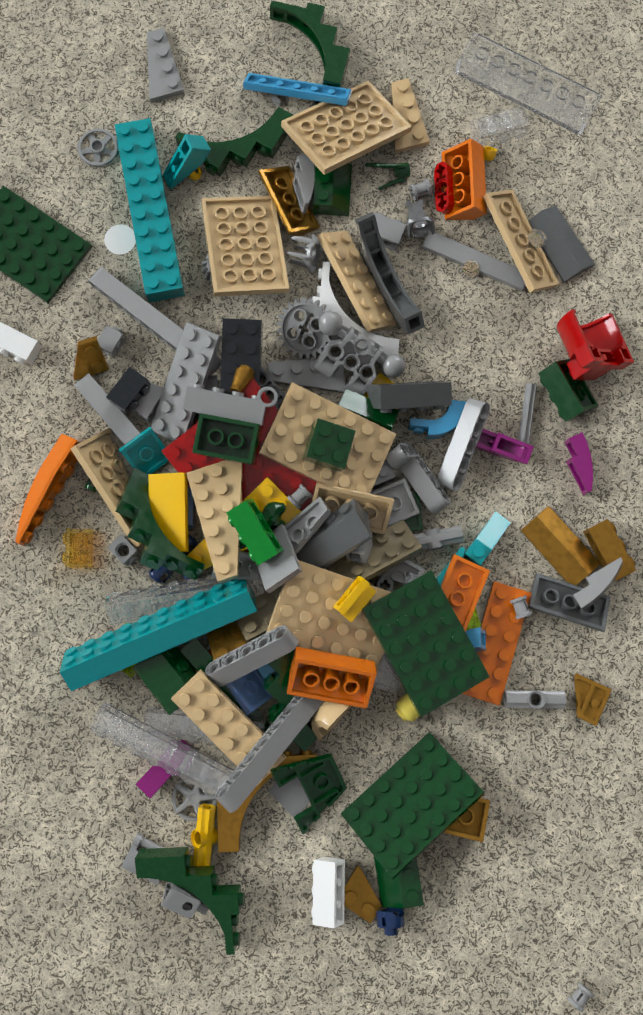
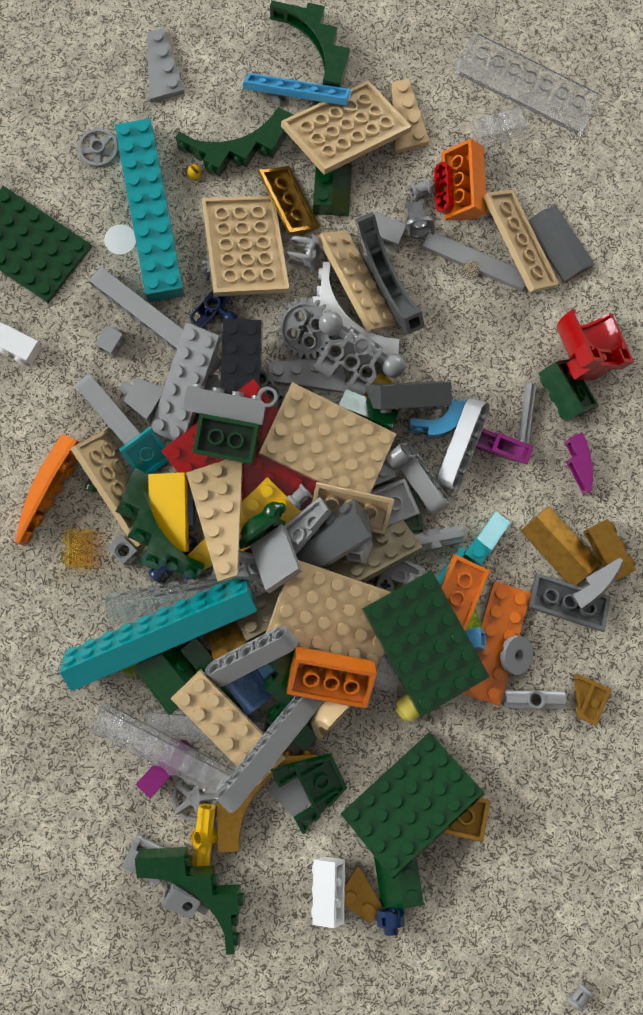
(89, 358): pearl gold wing -> none
(129, 391): black brick -> none
(186, 159): teal slope -> none
(208, 314): none -> dark blue piece
(242, 378): pearl gold cone -> none
(254, 531): green brick -> none
(304, 181): light grey slope -> none
(329, 445): dark green brick -> none
(354, 598): yellow panel -> none
(400, 170): dark green plant -> none
(489, 153): yellow hinge -> none
(521, 607): light grey bush -> none
(524, 658): none -> light grey tile
(537, 238): clear tile -> none

